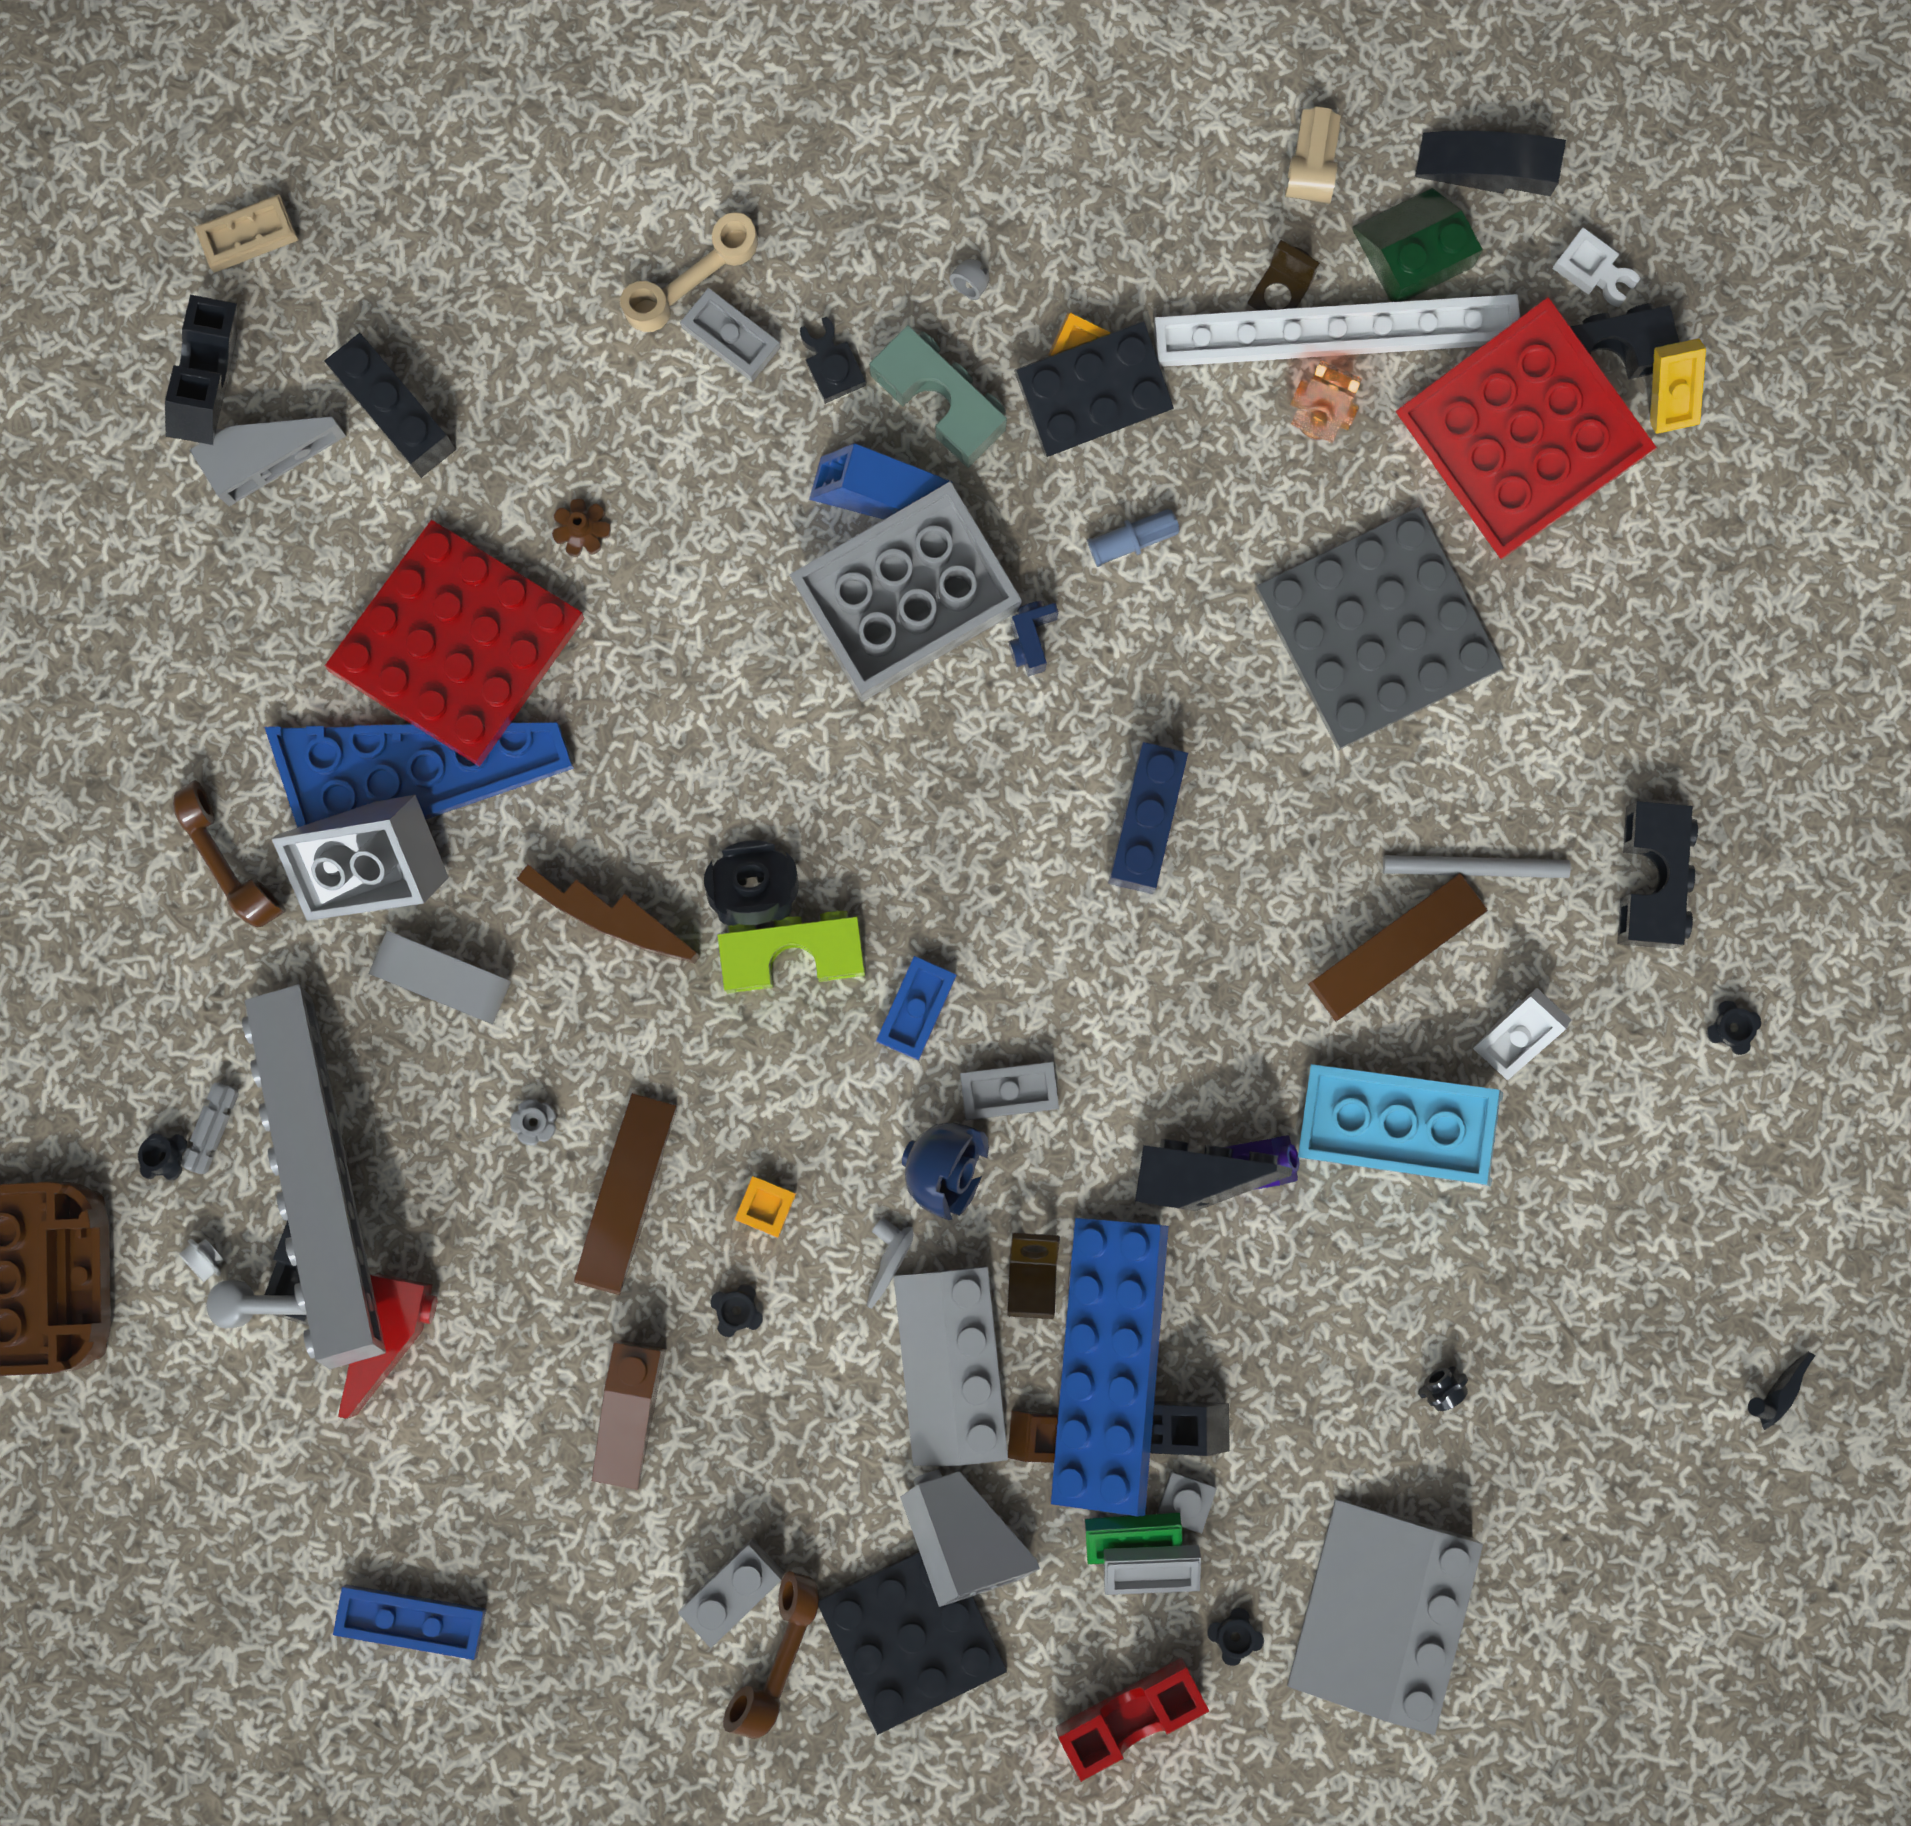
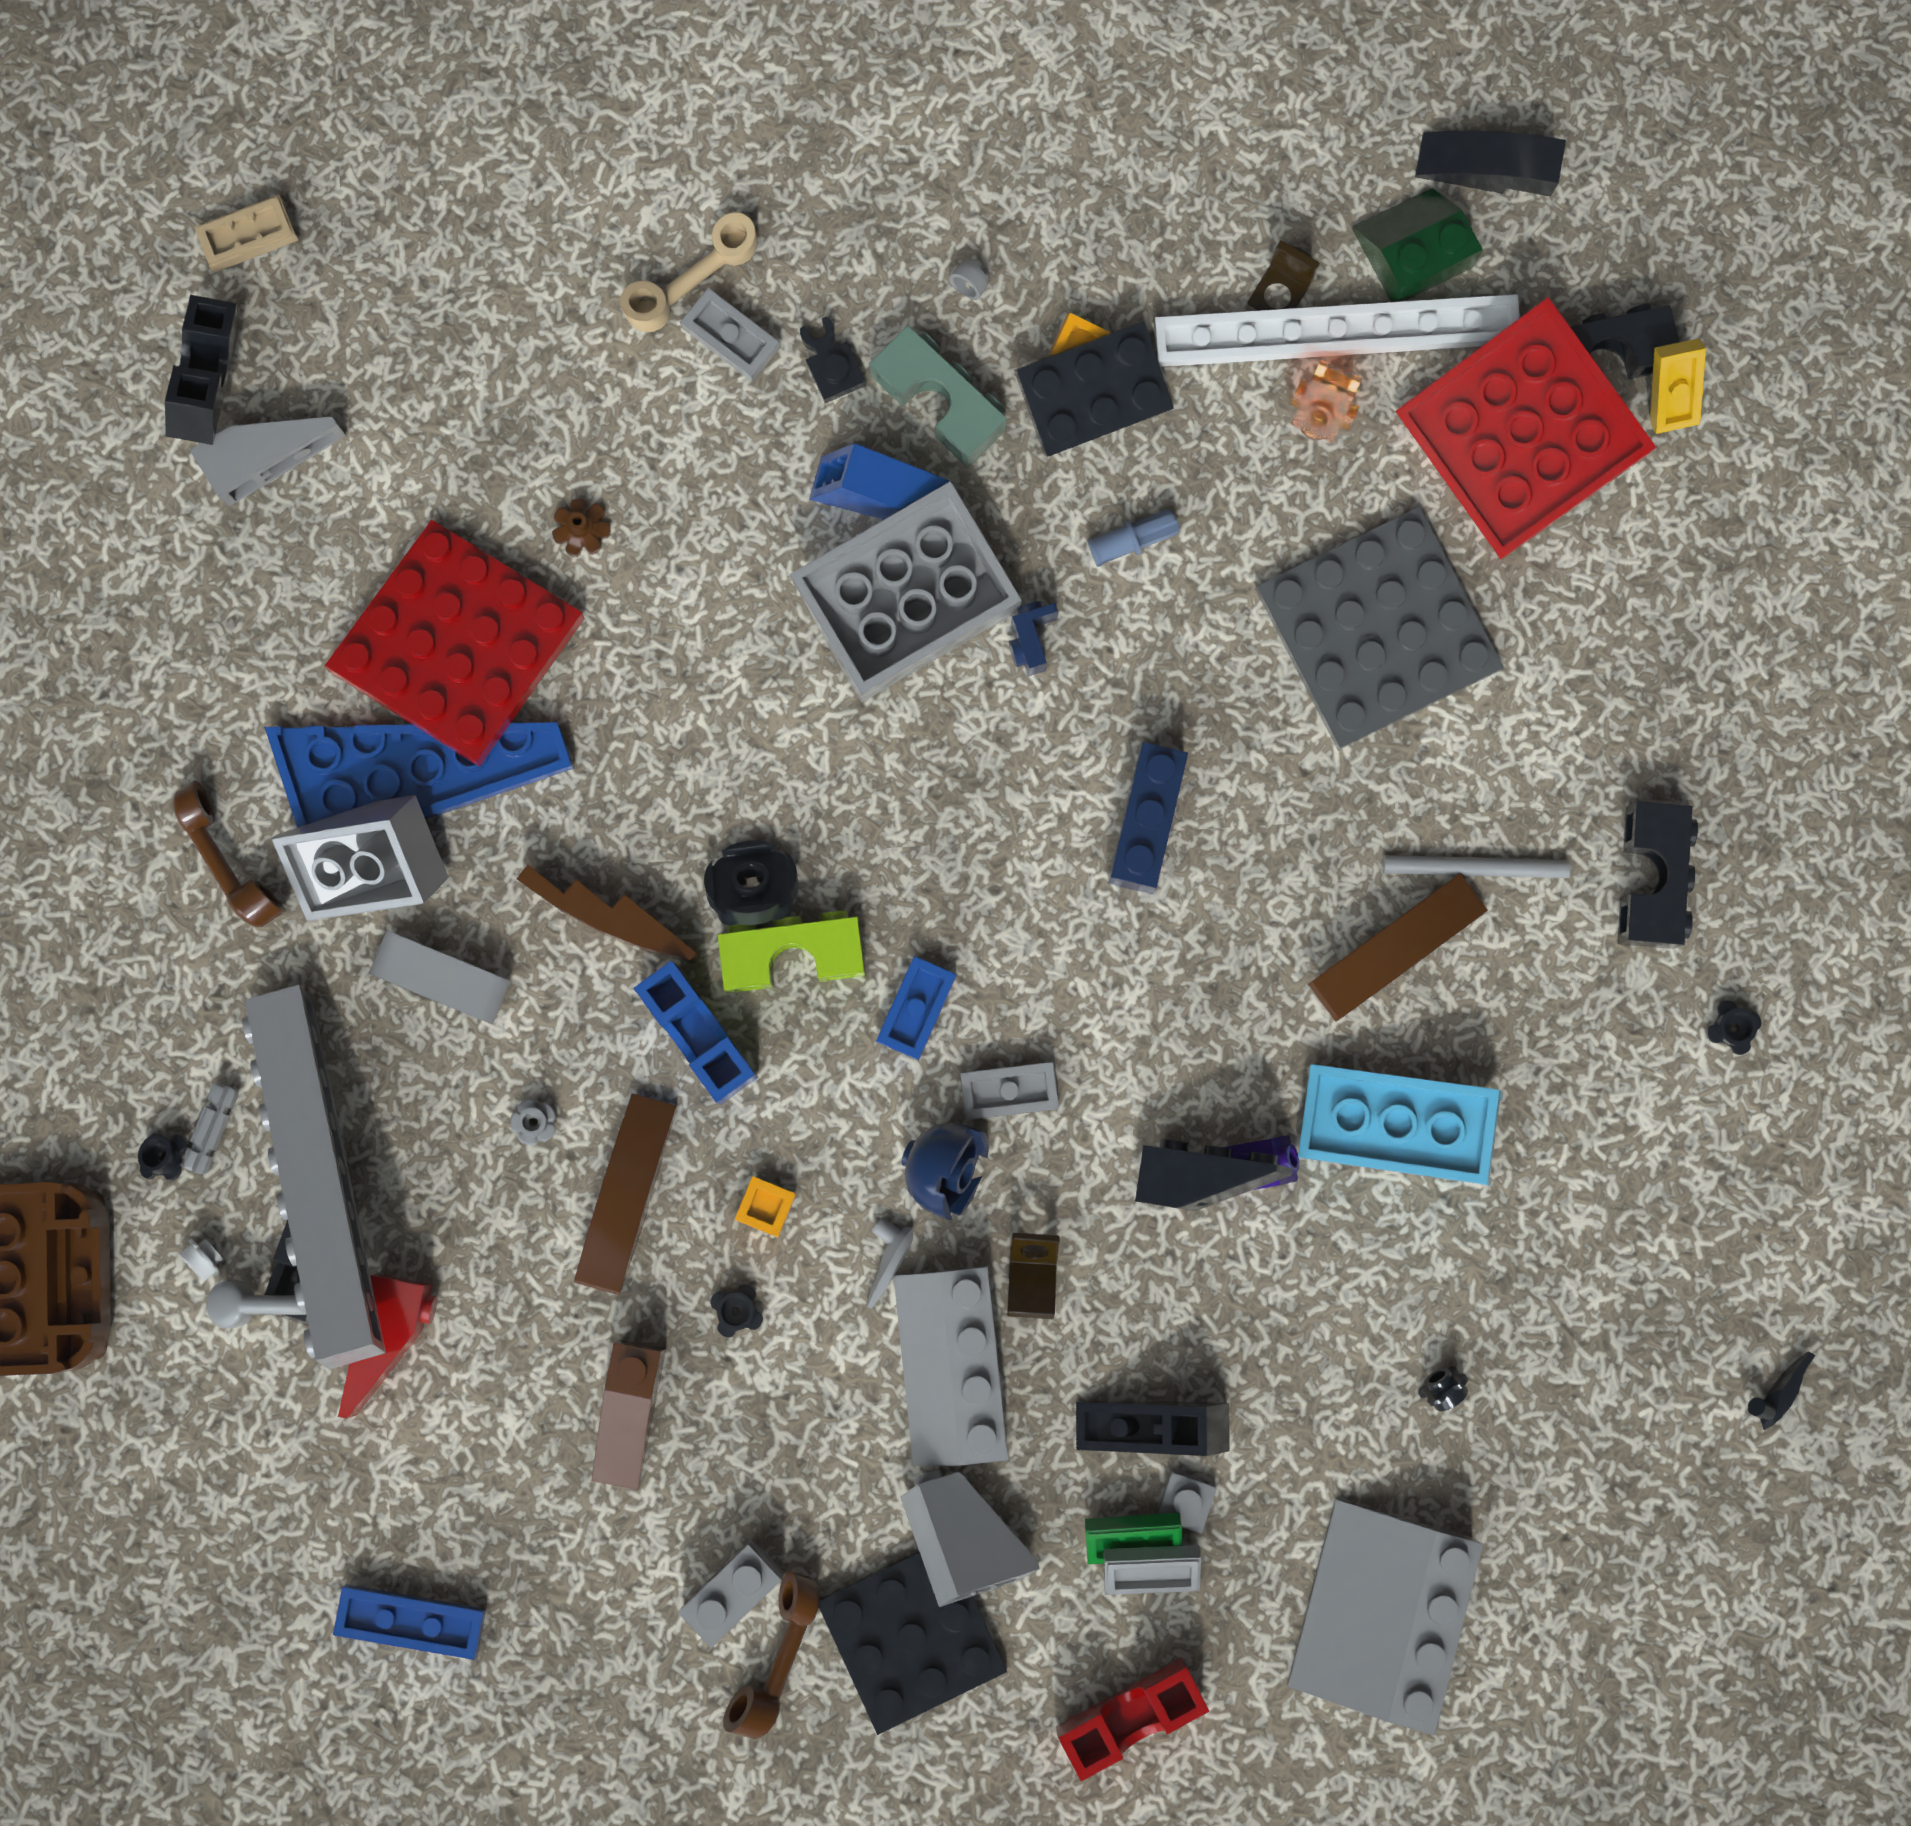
(390, 405): black arch -> none
(696, 1032): none -> blue arch
(1032, 1436): reddish brown slope -> none
(1109, 1366): blue plate -> none
(1235, 1650): black plate -> none
(1313, 167): tan piece -> none
(1522, 1033): white slope -> none
(1590, 263): white plate -> none

